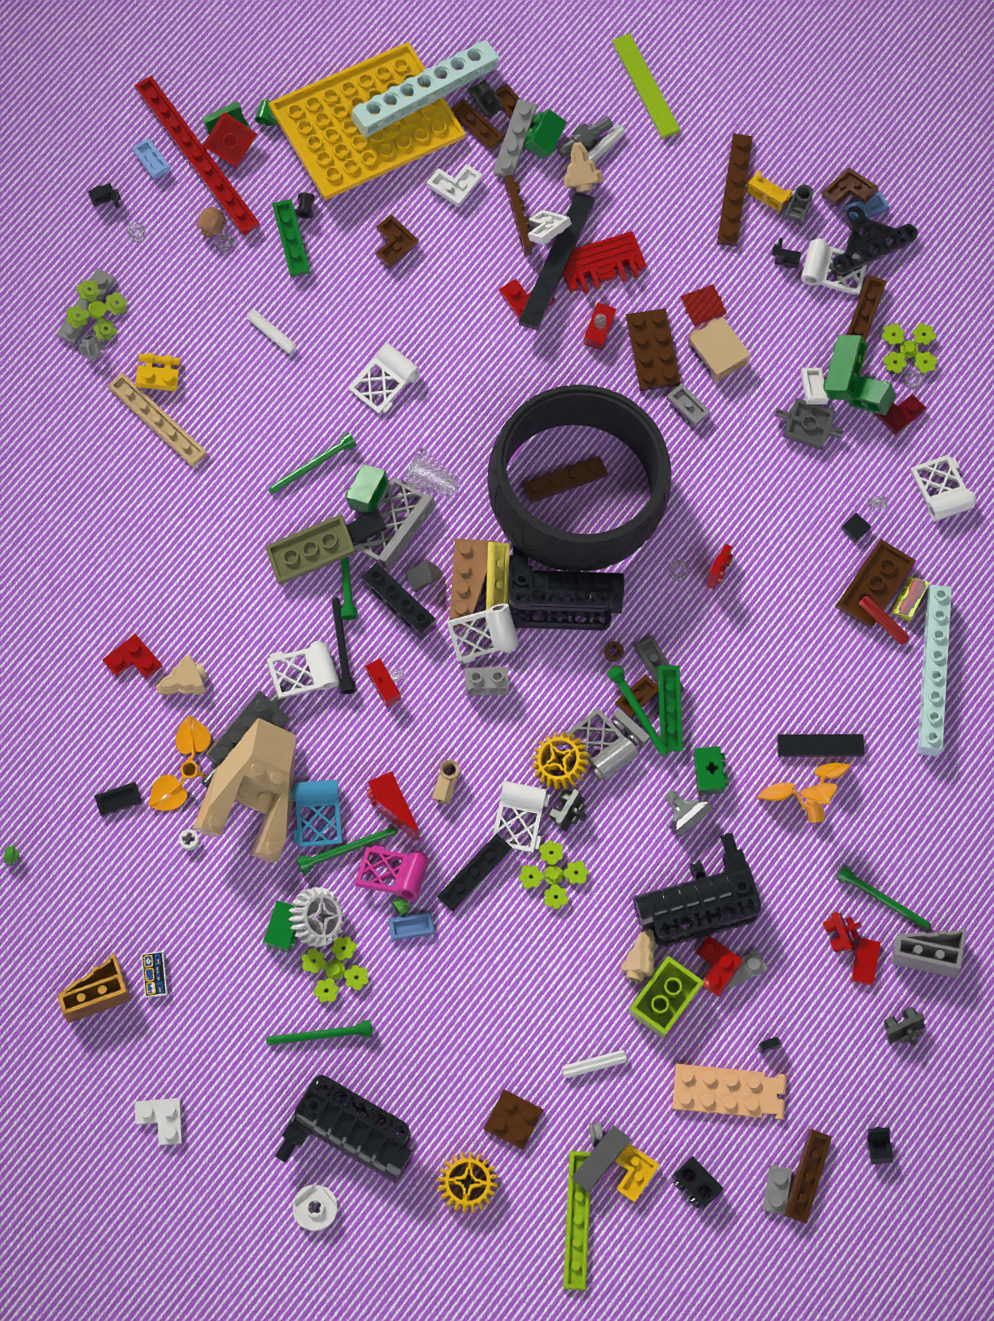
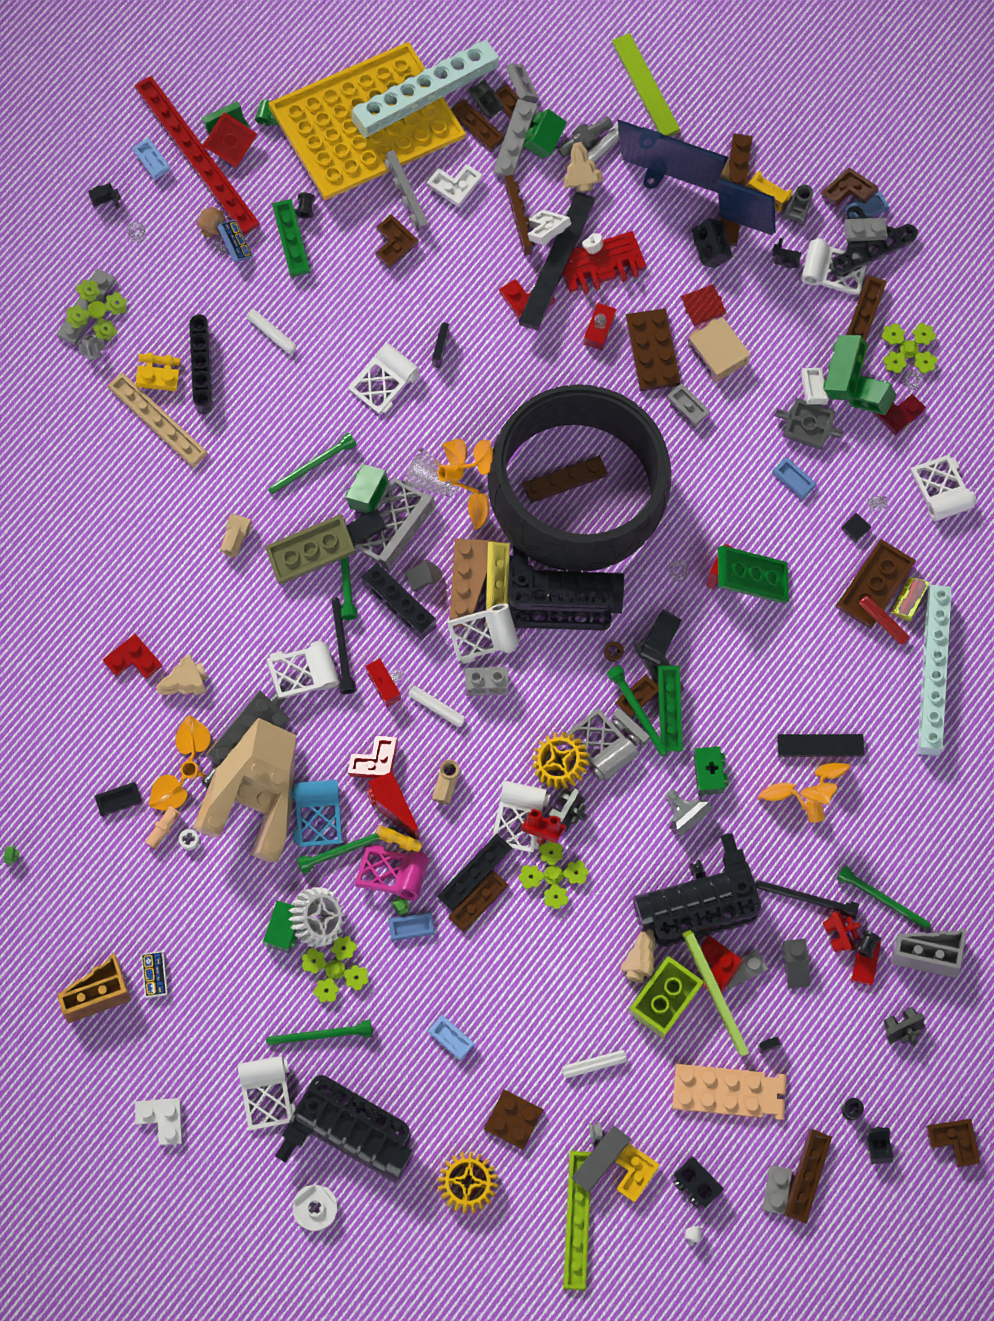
(162, 827): none -> light nougat pin
(204, 372): none -> black beam
(235, 241): none -> tile
(237, 529): none -> tan piece
(260, 1074): none -> white piece
(376, 764): none -> plate
(401, 182): none -> light grey plate
(405, 842): none -> yellow plate
(437, 706): none -> white axle
(441, 345): none -> black tile
(451, 1038): none -> light blue plate
(457, 454): none -> light orange plant
(478, 901): none -> reddish brown tile
(522, 82): none -> light grey plate
(543, 828): none -> red hips
(593, 243): none -> white piece
(659, 638): none -> black beam
(693, 1234): none -> white piece
(699, 167): none -> dark blue piece
(712, 243): none -> black brick
(715, 993): none -> lime tile
(753, 574): none -> green tile
(794, 478): none -> medium blue tile
(796, 963): none -> dark grey slope
(848, 909): none -> black piece
(855, 1115): none -> black bush
(865, 229): none -> light grey plate
(868, 944): none -> black bush
(960, 1136): none -> reddish brown plate

